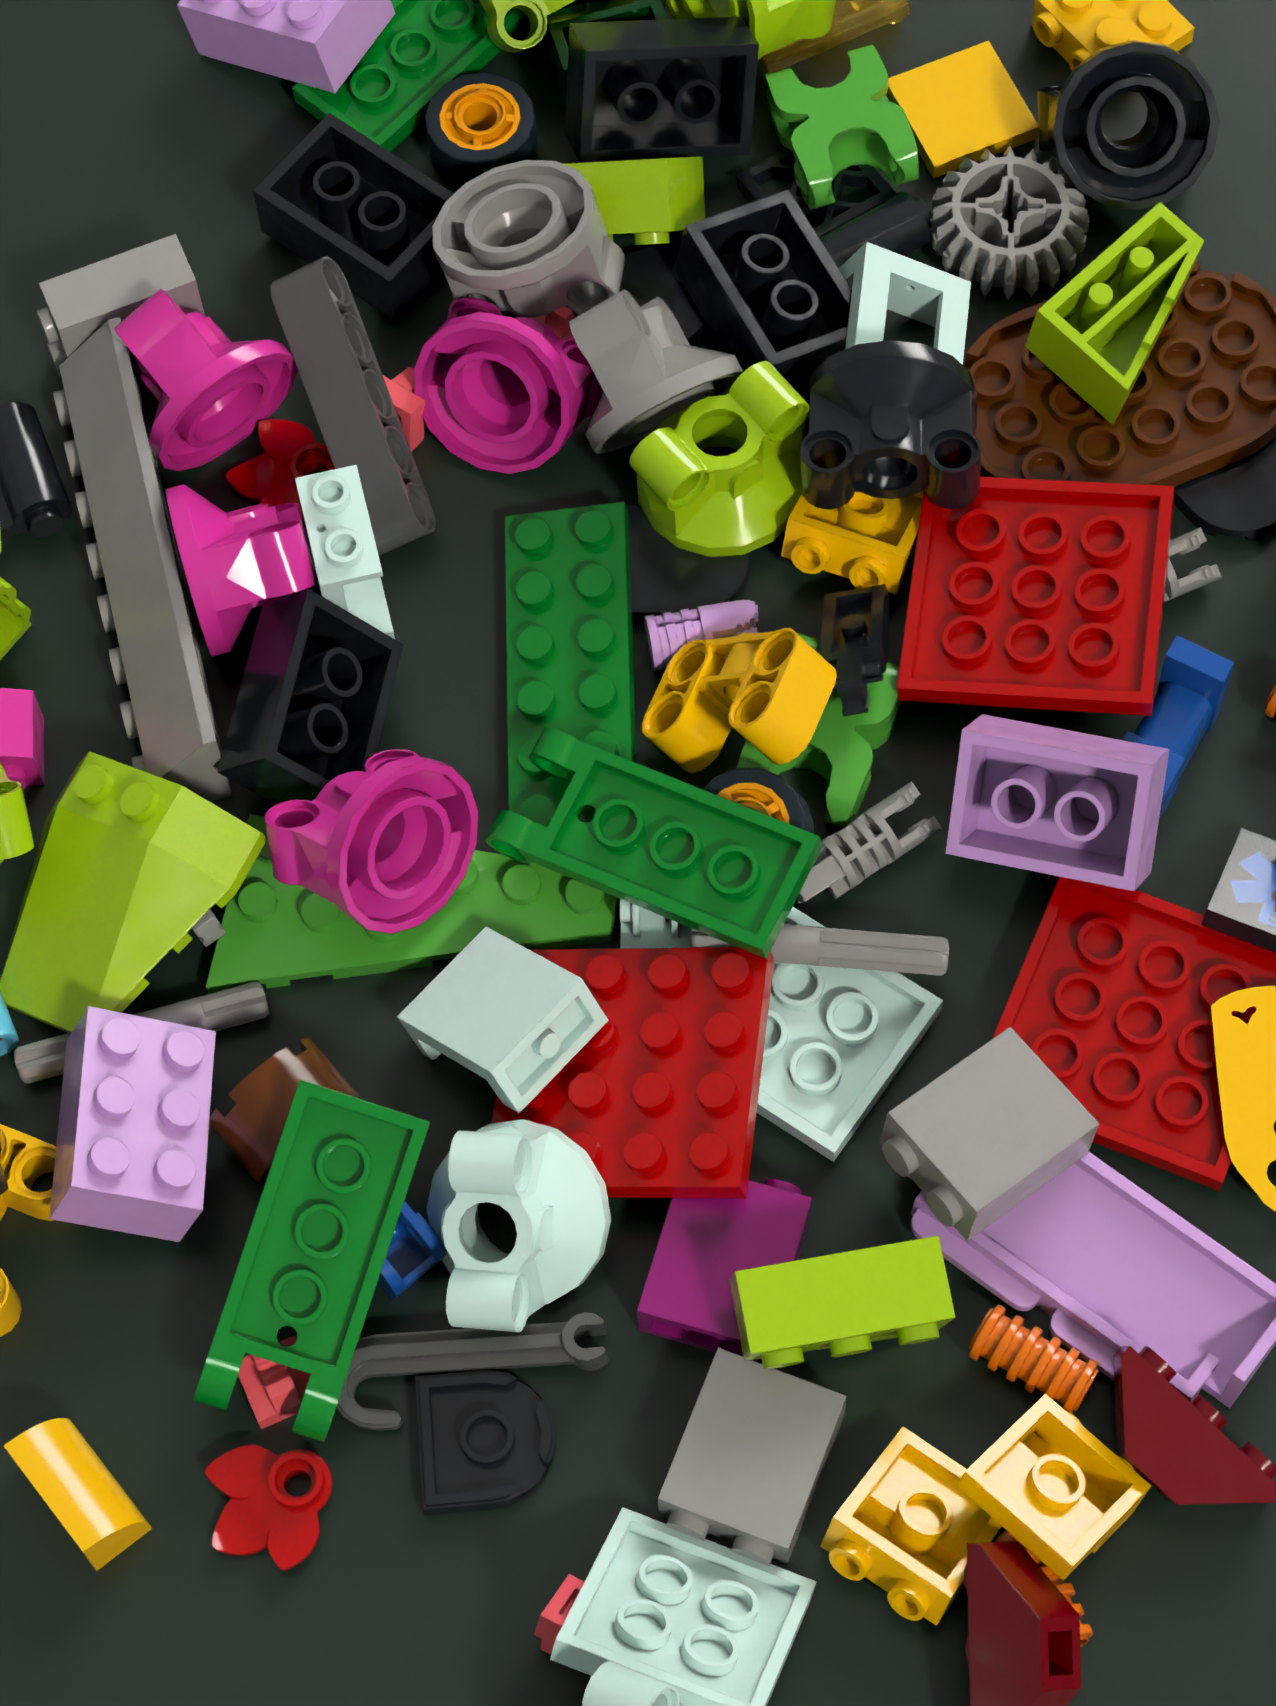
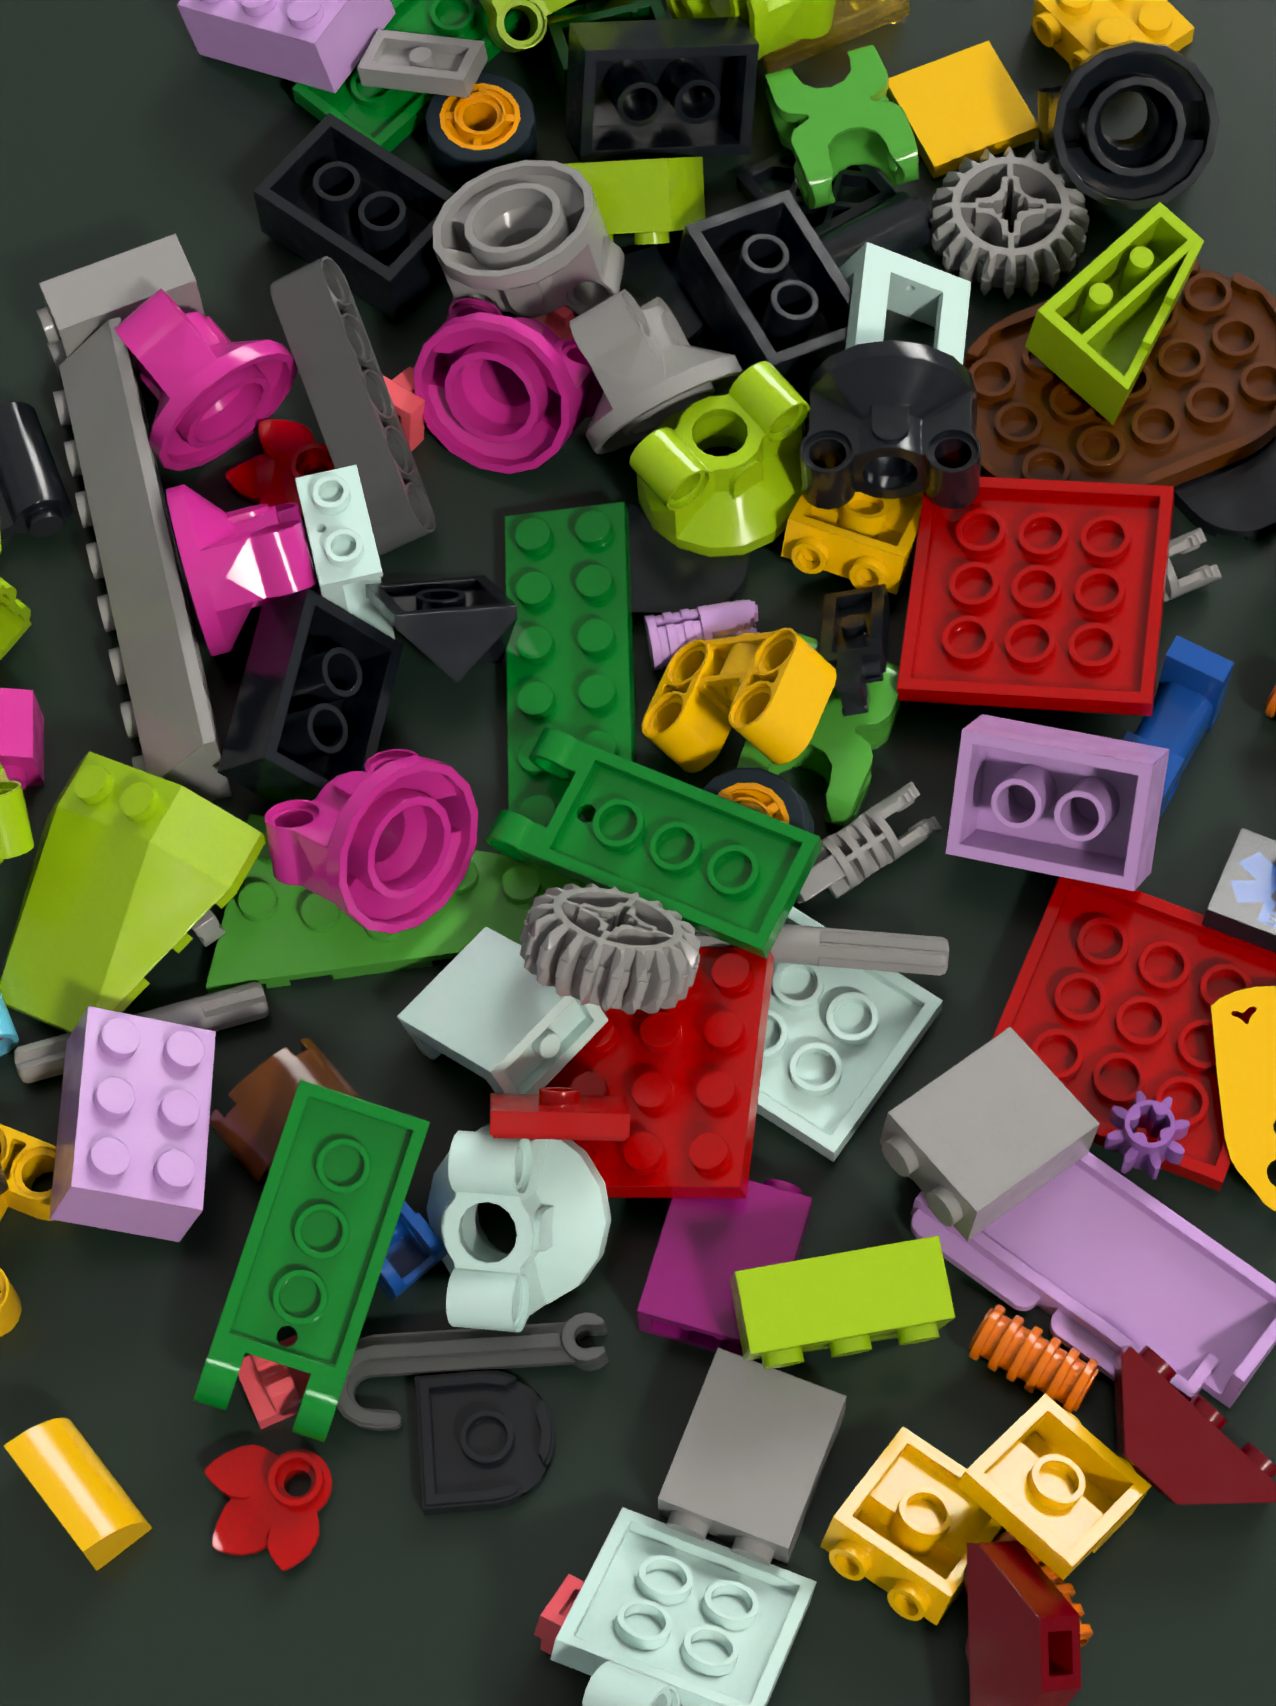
(422, 63): none -> light grey plate
(449, 619): none -> black slope
(559, 1115): none -> red plate
(610, 948): none -> light grey gear
(1159, 1124): none -> medium lavender gear

